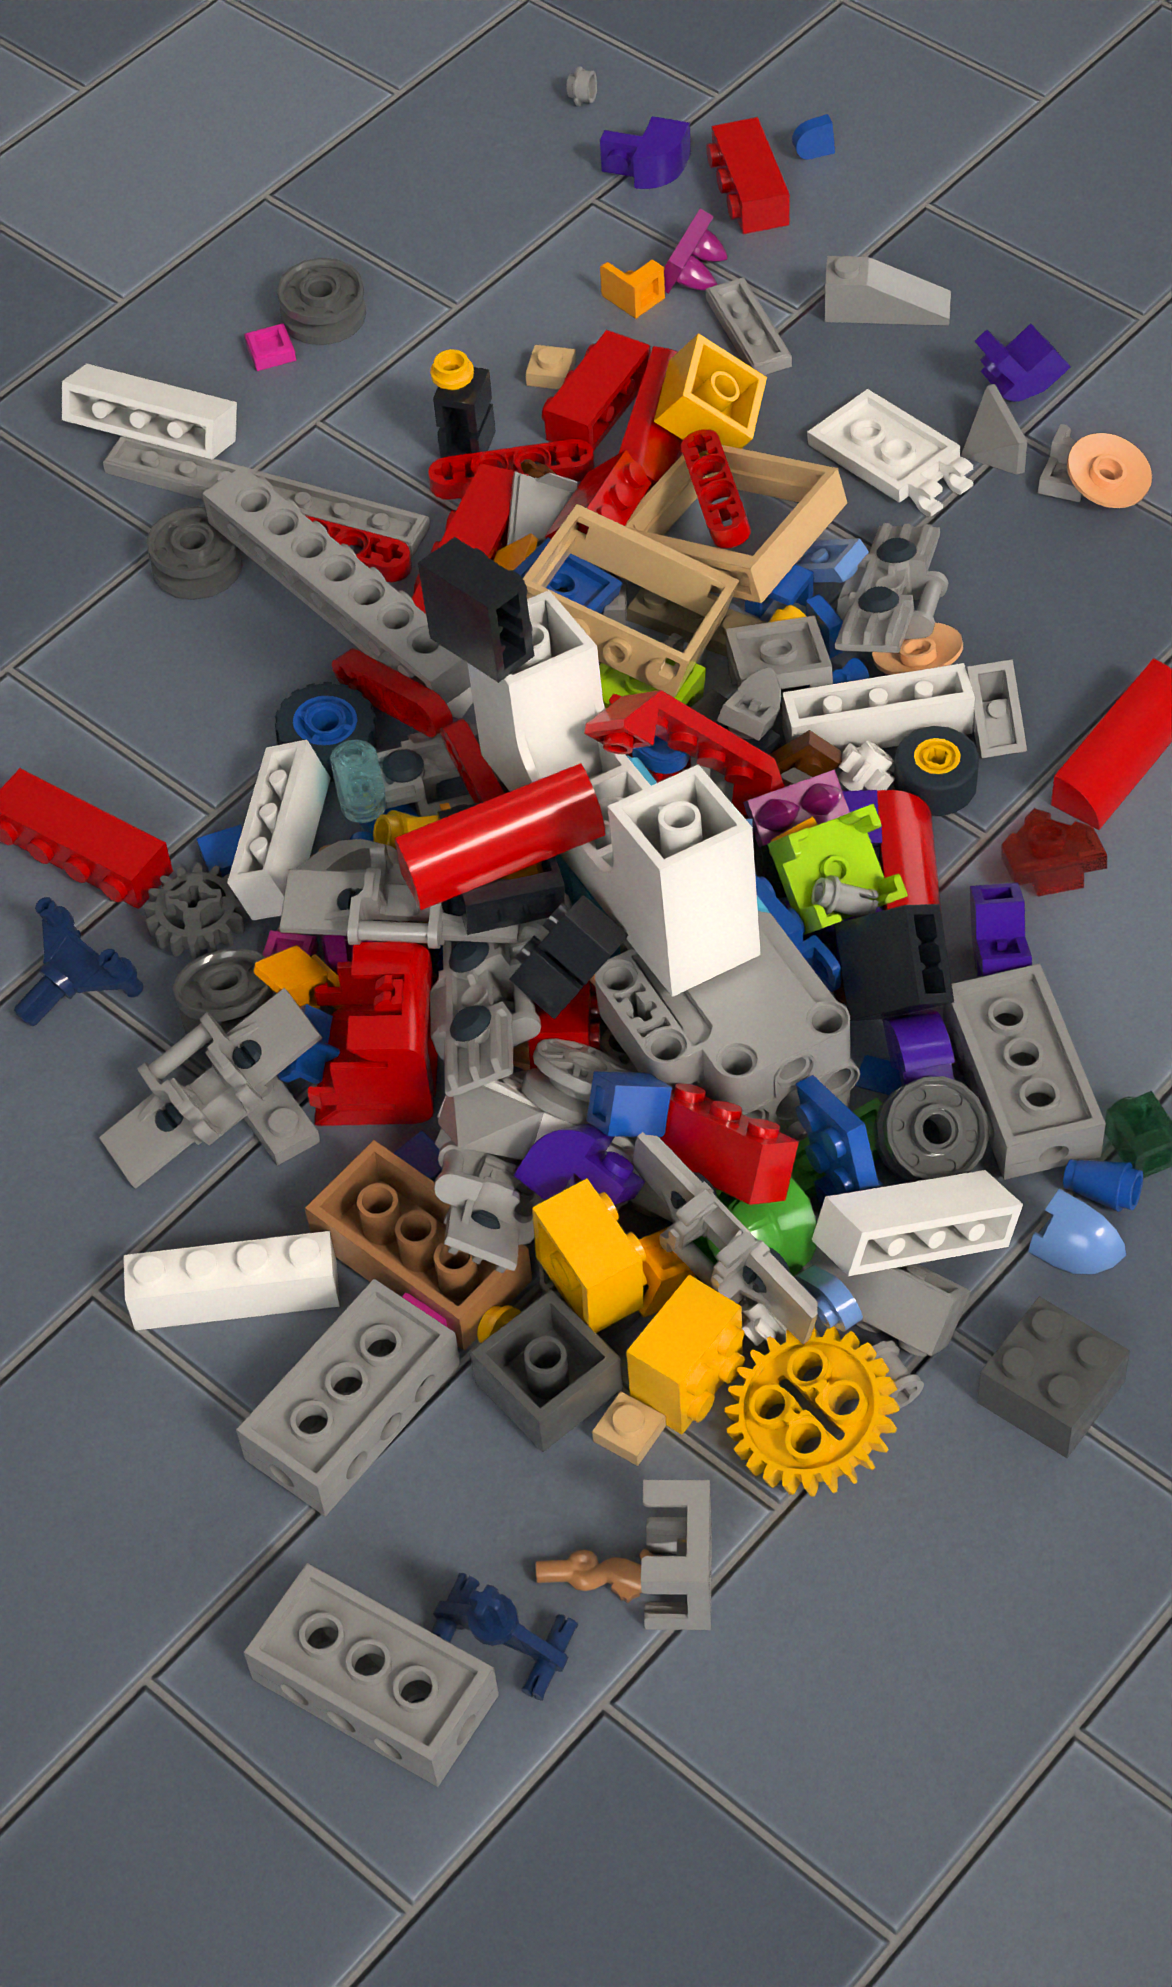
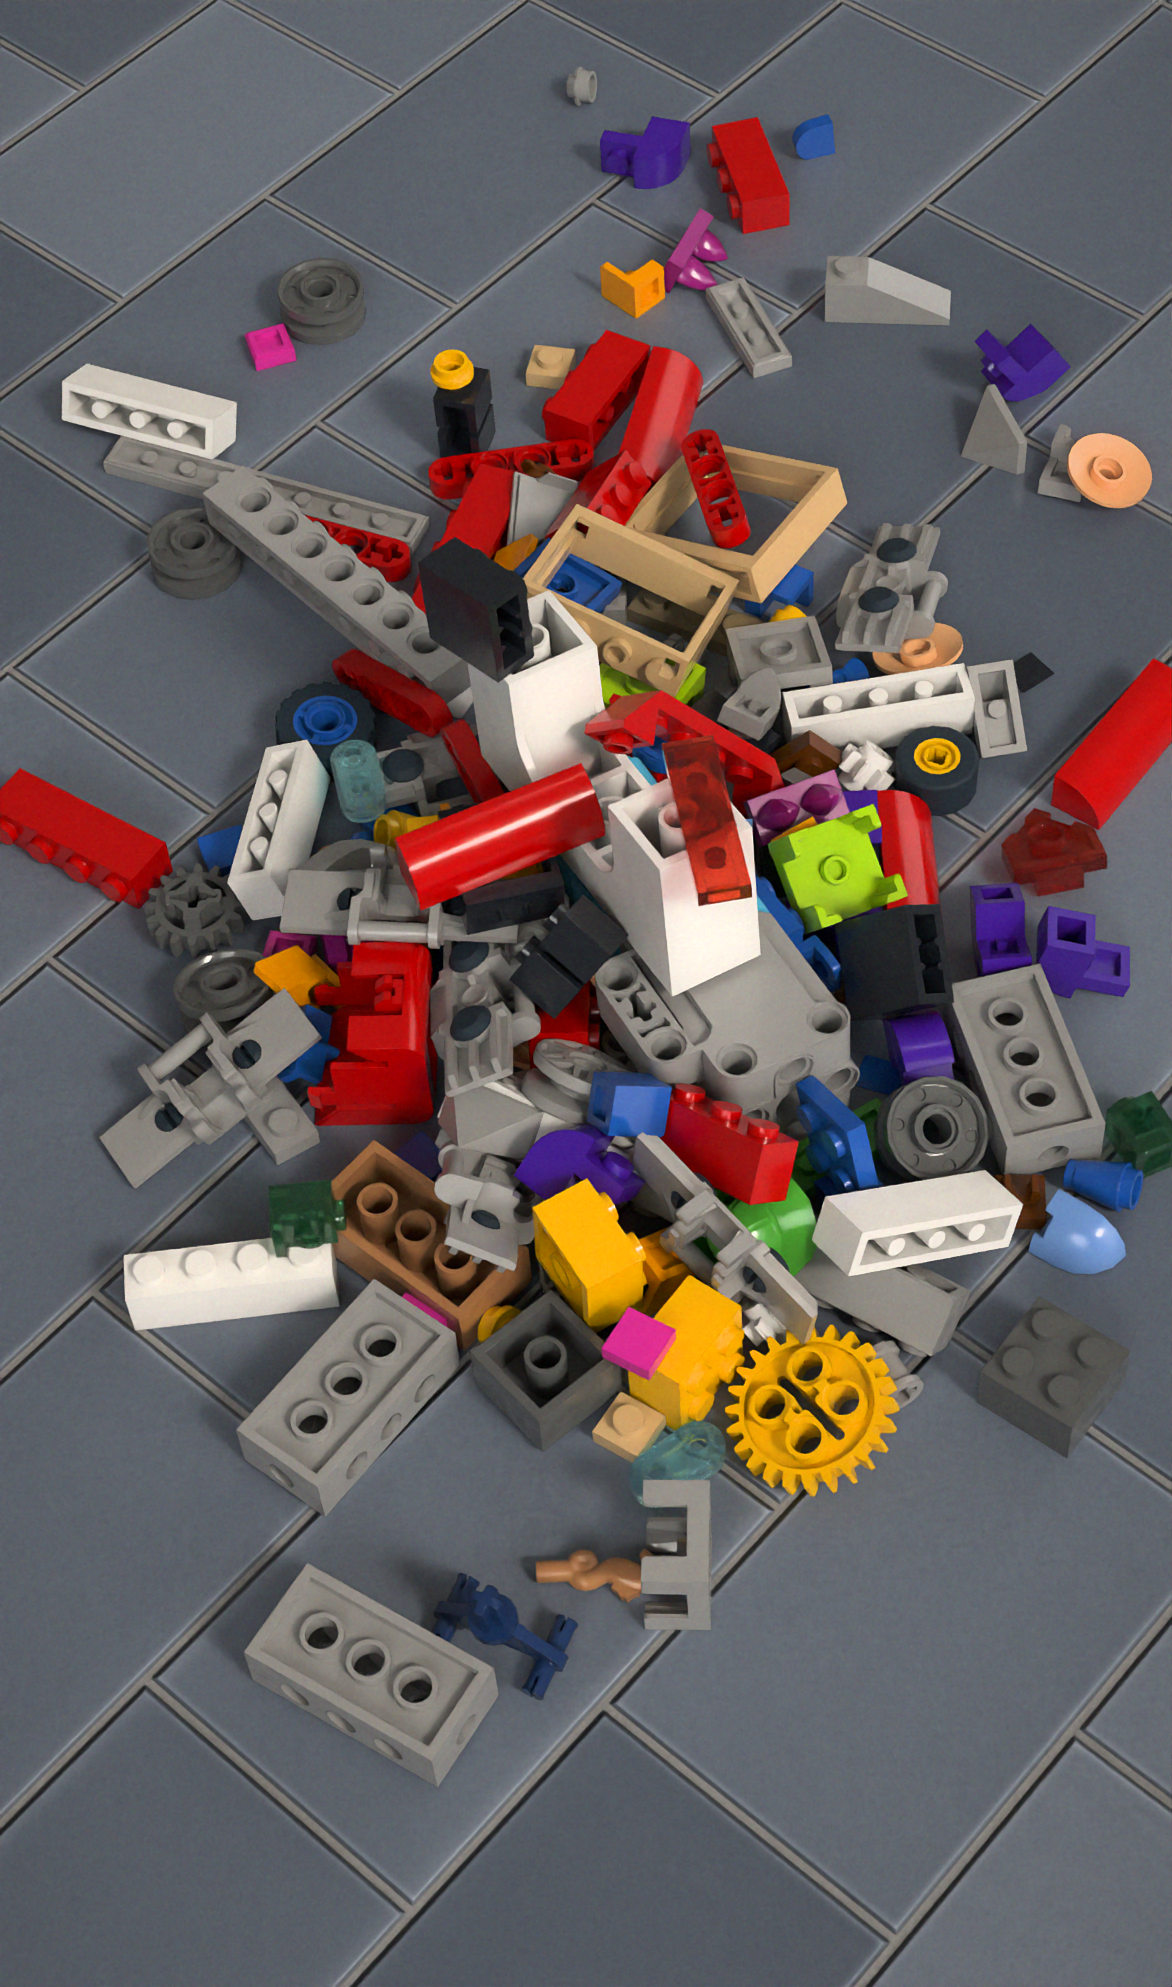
(72, 966): dark blue axle -> none
(305, 1215): none -> clear green brick
(638, 1343): none -> dark pink tile
(679, 1459): none -> clear light blue plate
(706, 821): none -> clear red tile
(712, 392): yellow brick -> none
(827, 620): blue tile -> none
(833, 559): medium blue plate -> none
(834, 1300): medium blue plate -> none
(843, 897): light grey pin -> none
(892, 451): white tile -> none
(1030, 672): none -> black sticker
(1031, 1193): none -> reddish brown tile
(1077, 960): none -> dark purple brick

